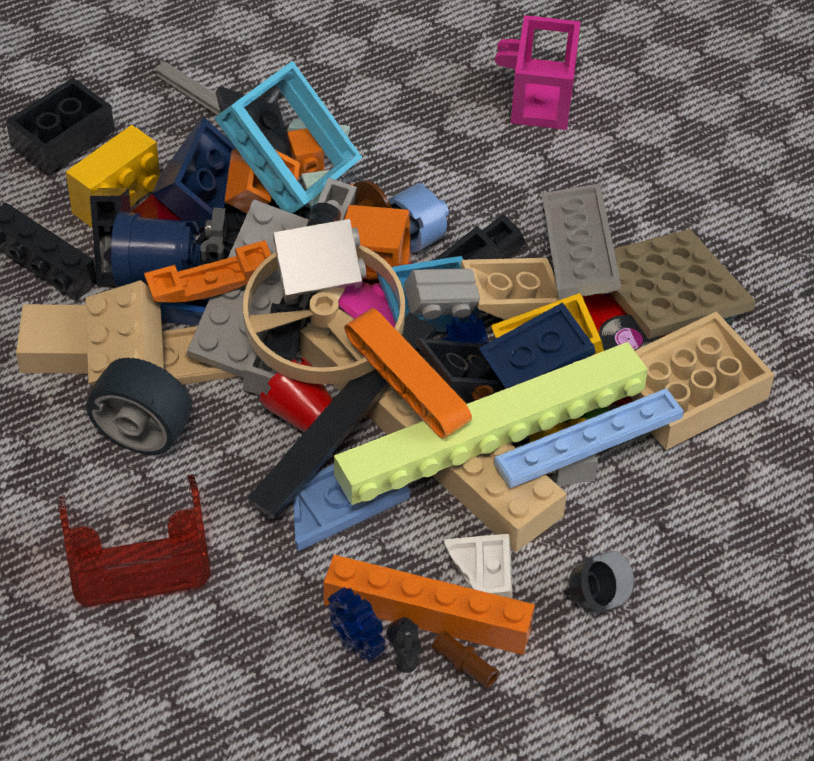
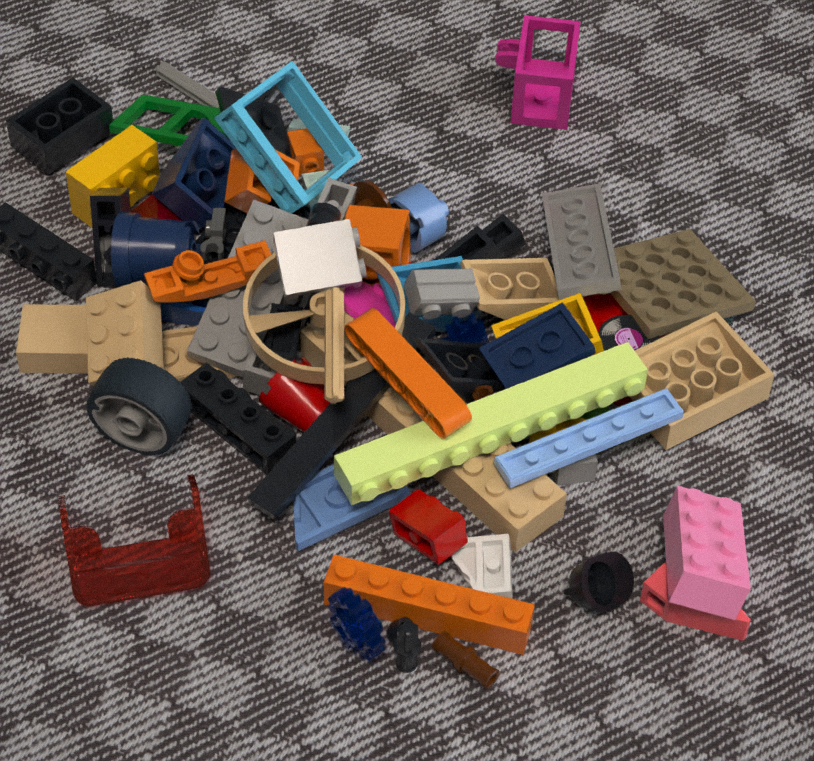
(168, 132): none -> green window
(188, 265): none -> orange plate
(238, 418): none -> black brick
(334, 346): none -> tan axle
(428, 526): none -> red brick
(655, 597): none -> coral slope
(706, 553): none -> bright pink brick

